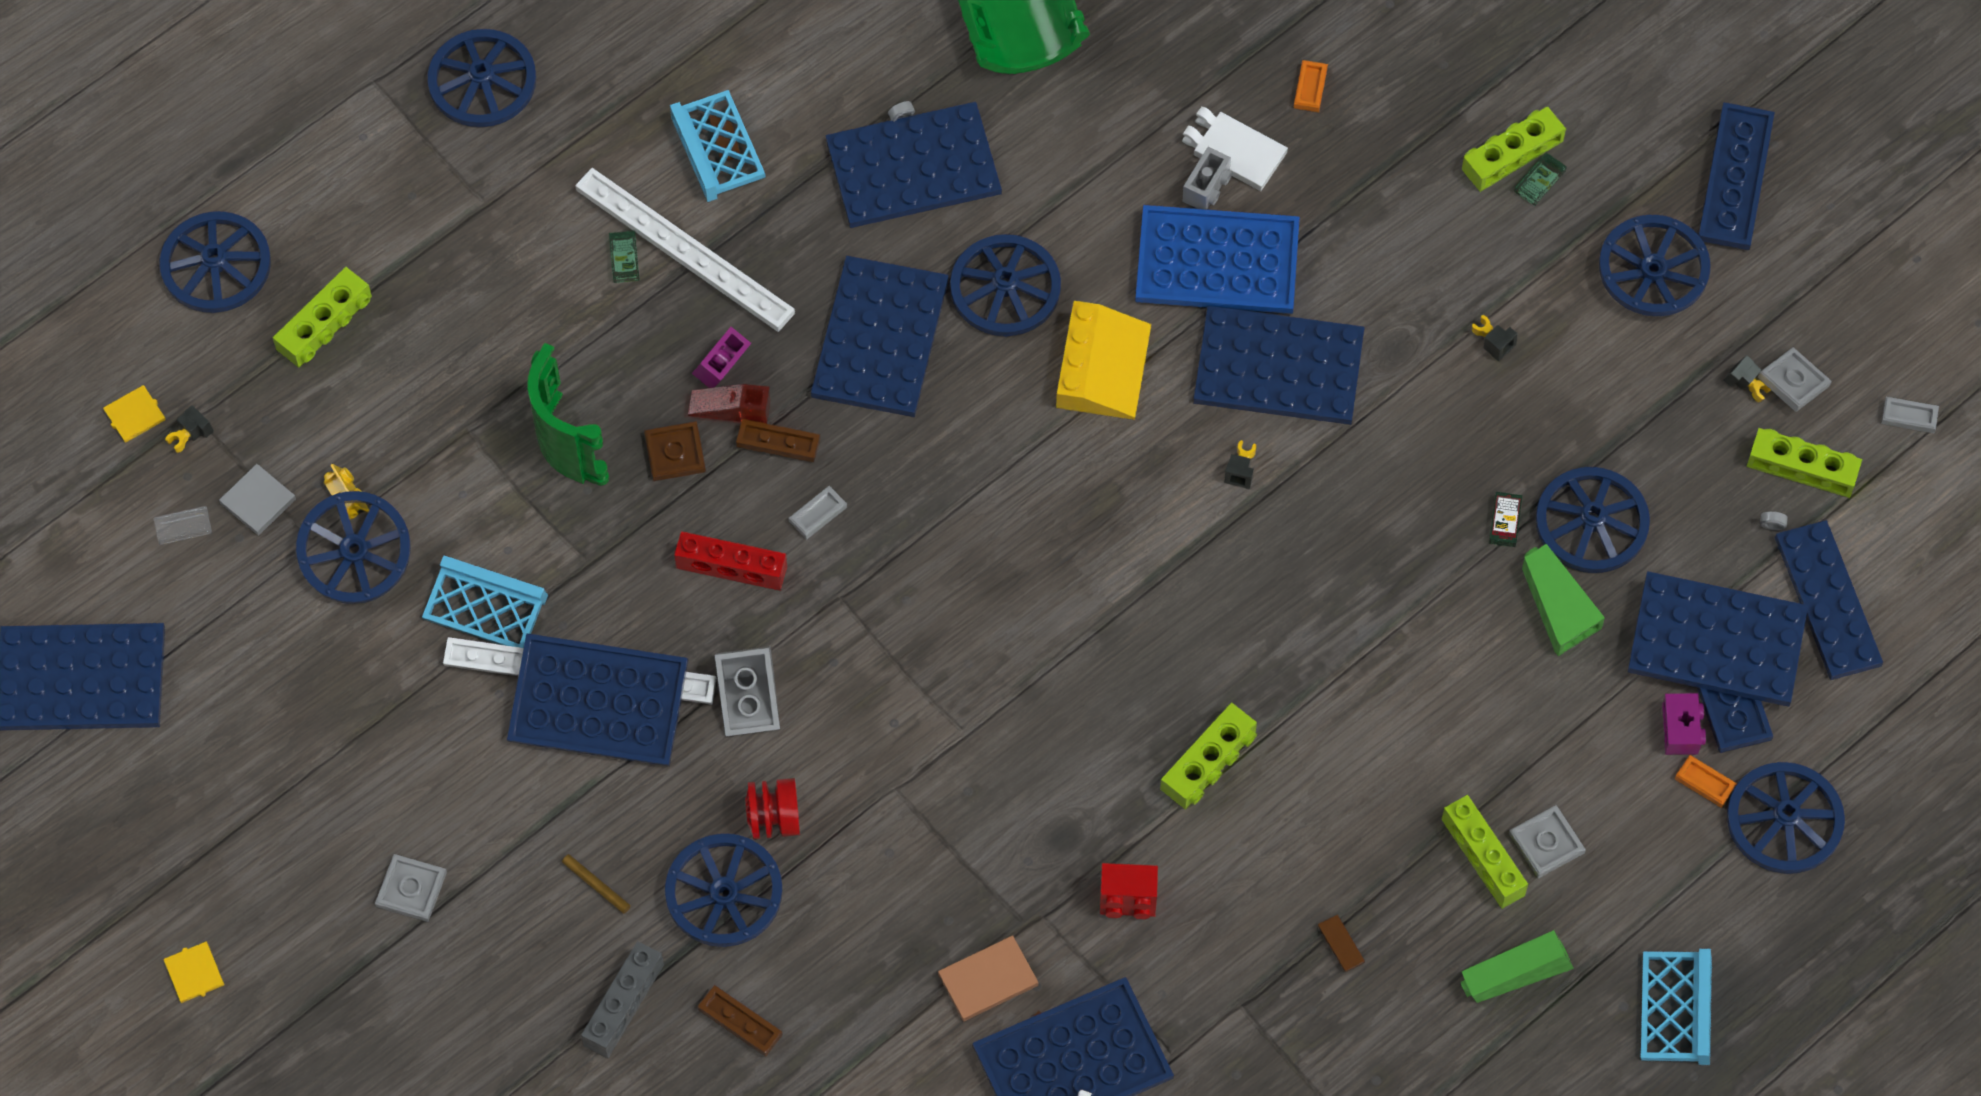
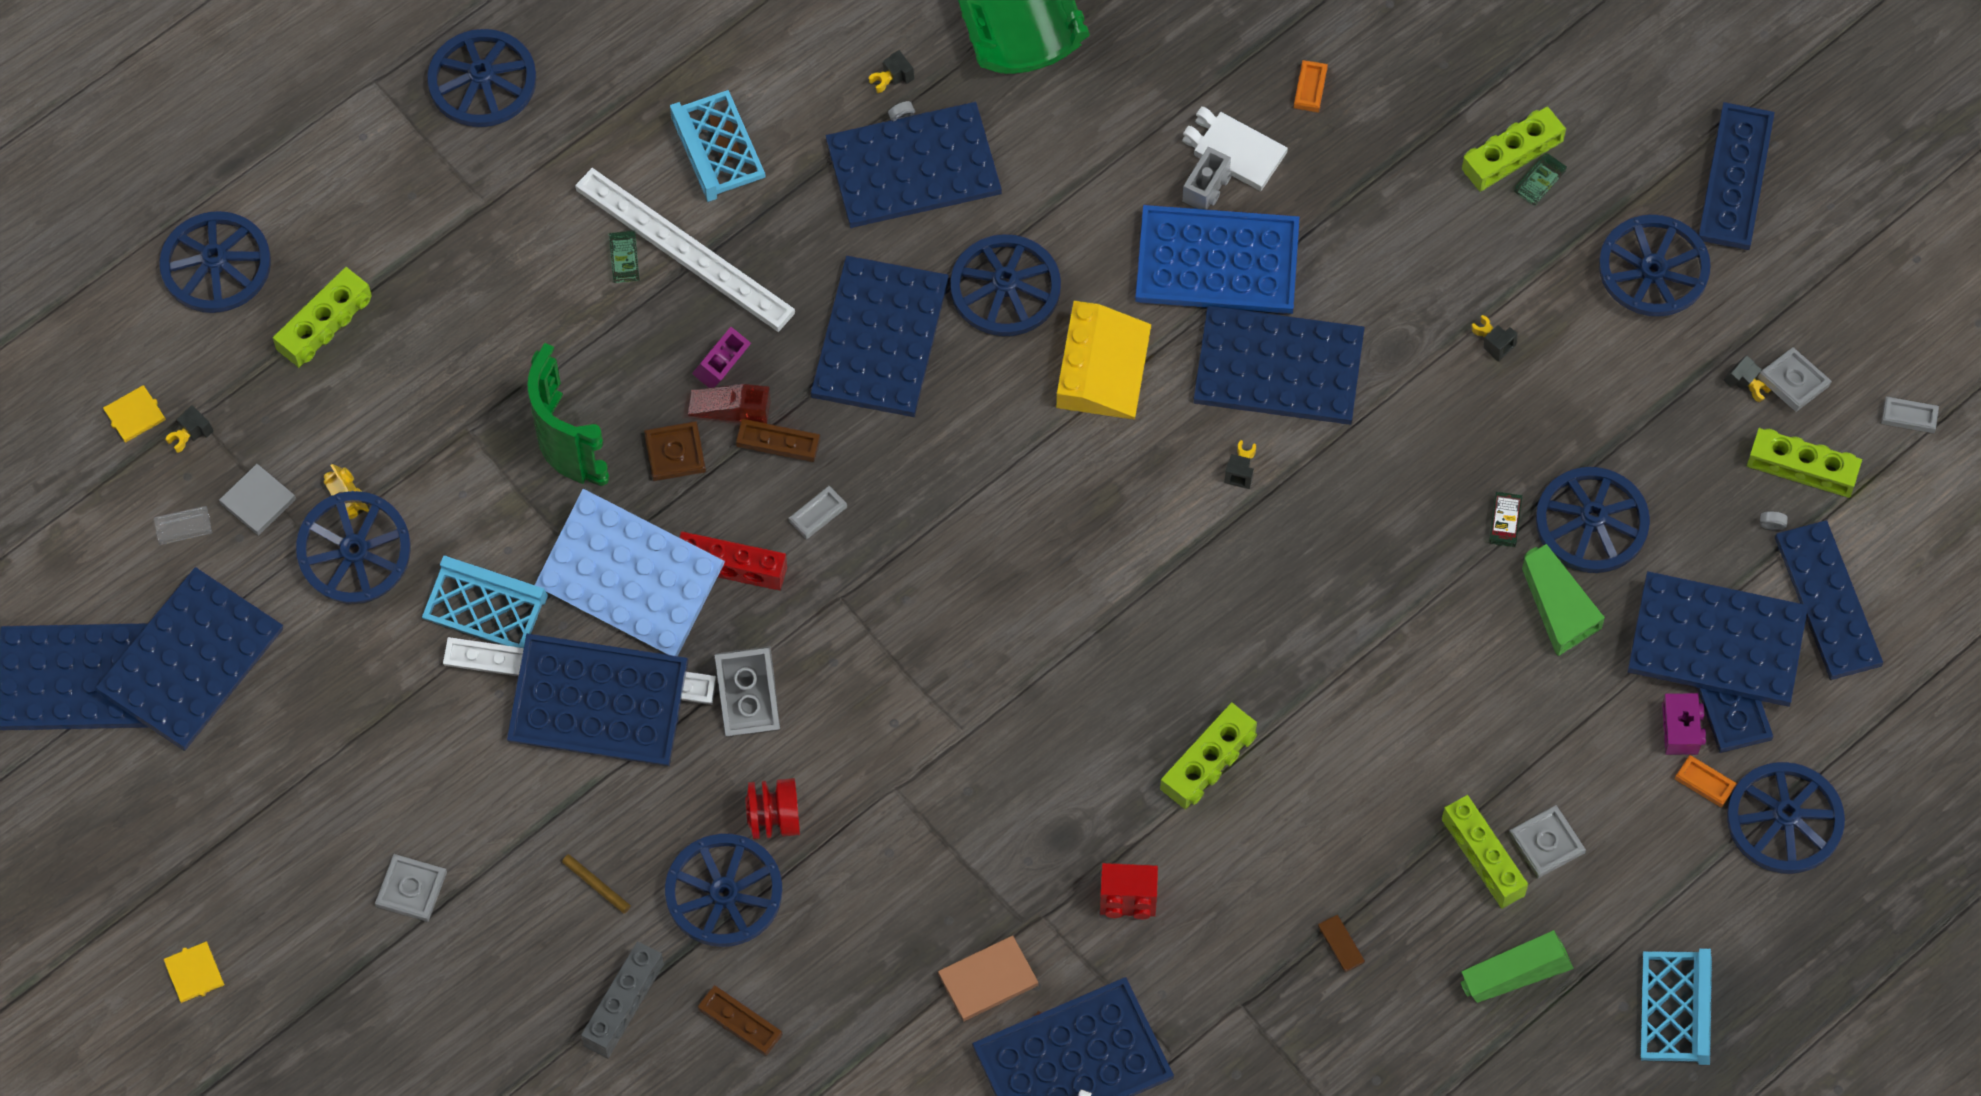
(189, 658): none -> dark blue plate
(629, 573): none -> light blue plate
(895, 70): none -> pearl dark grey piece

